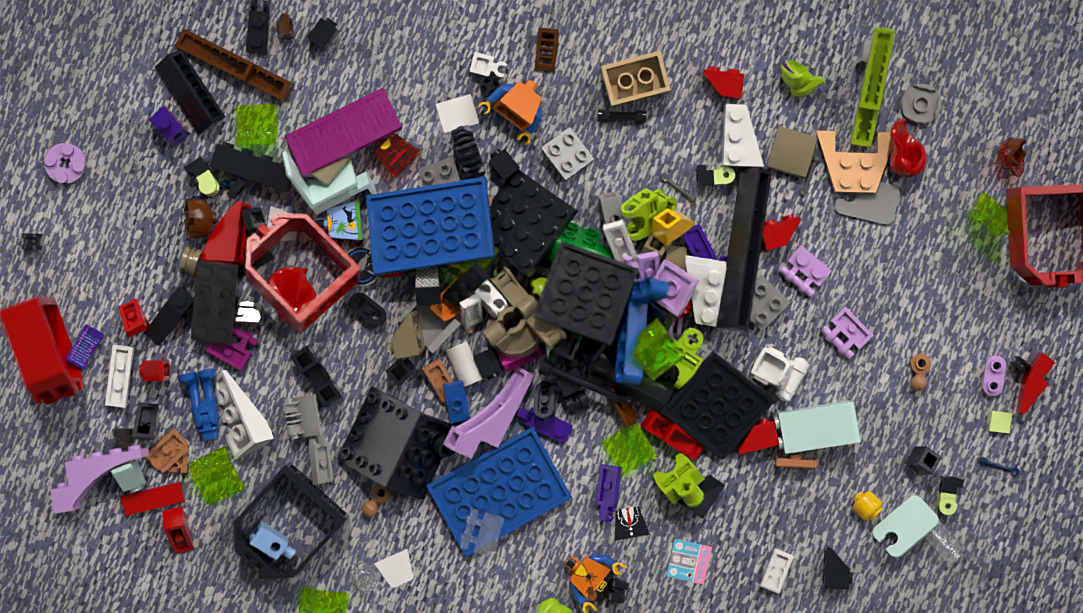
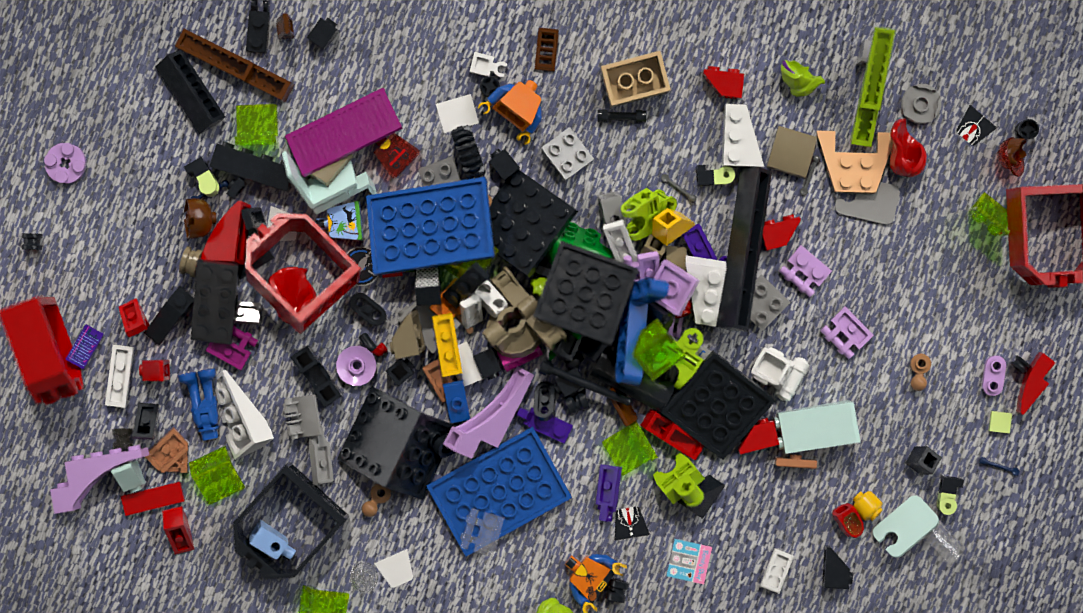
(169, 126): dark purple torso -> none
(354, 376): none -> lavender dish
(371, 346): none -> arm
(446, 344): none -> yellow plate
(848, 520): none -> red rock
(974, 126): none -> black sticker
(1029, 127): none -> black wheel

